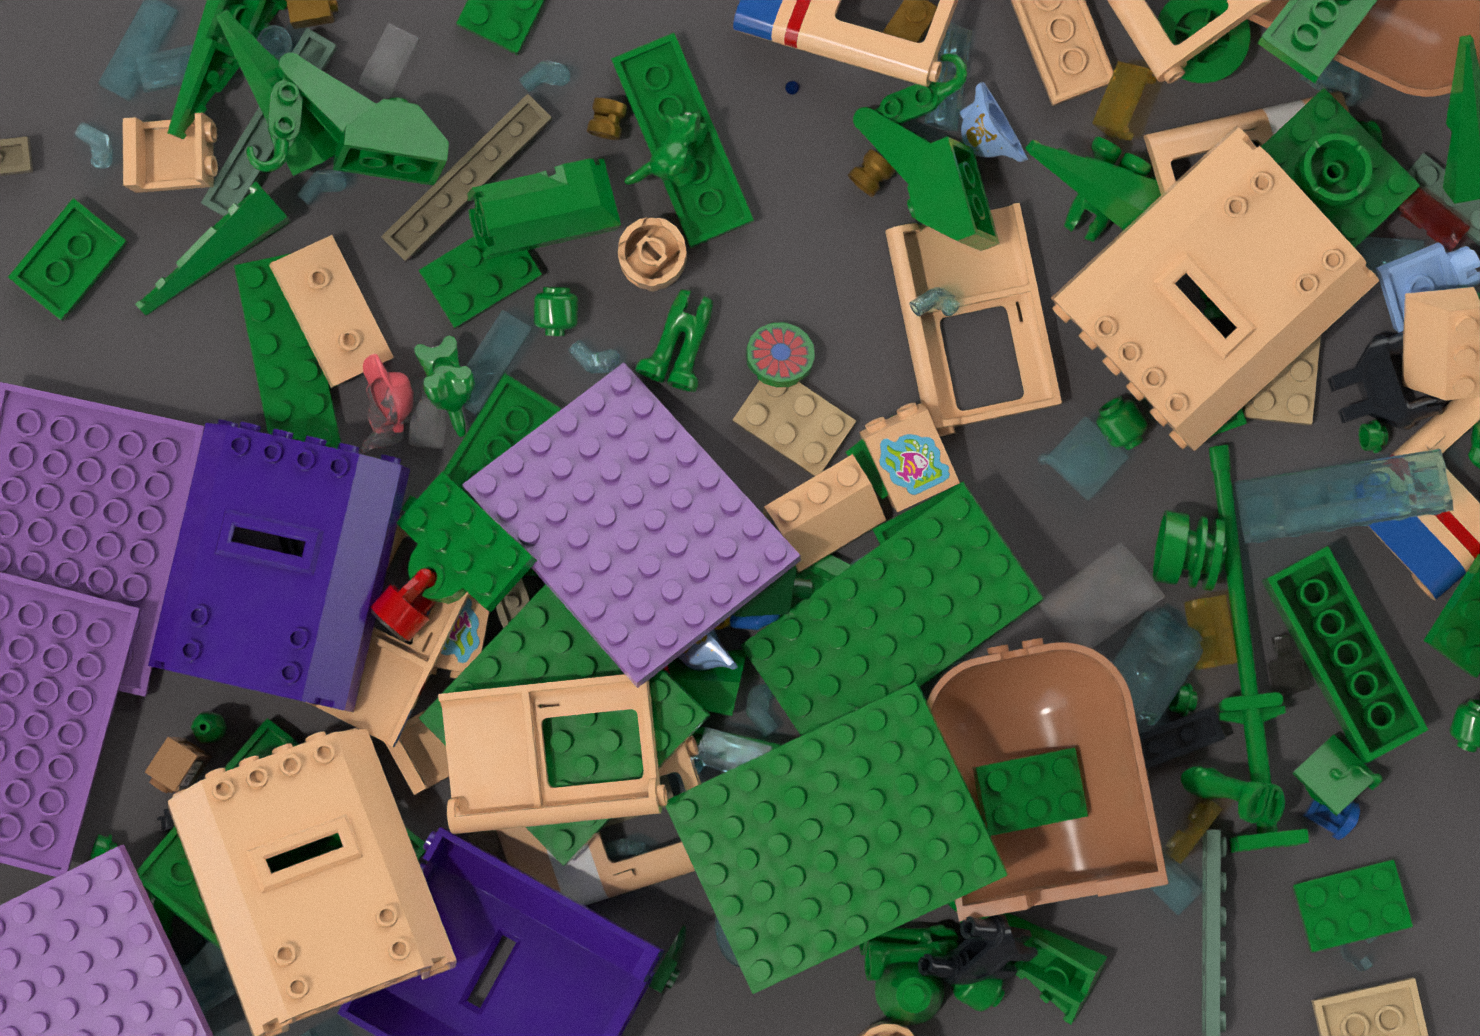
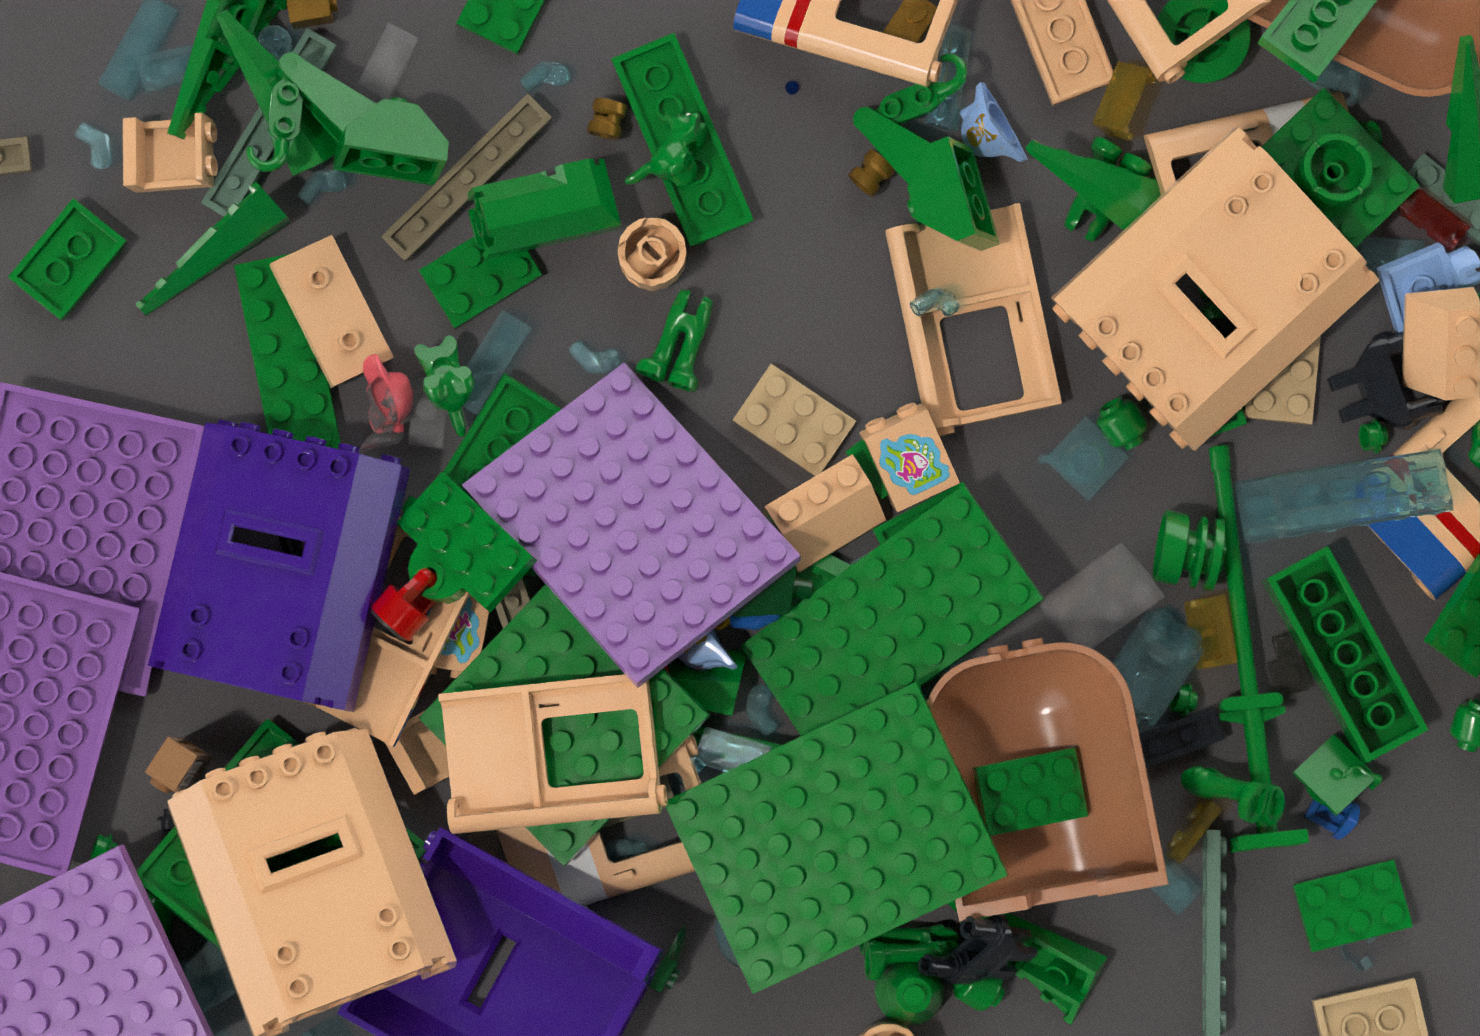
(215, 727): green plant -> none
(555, 310): green head -> none
(780, 354): tile -> none

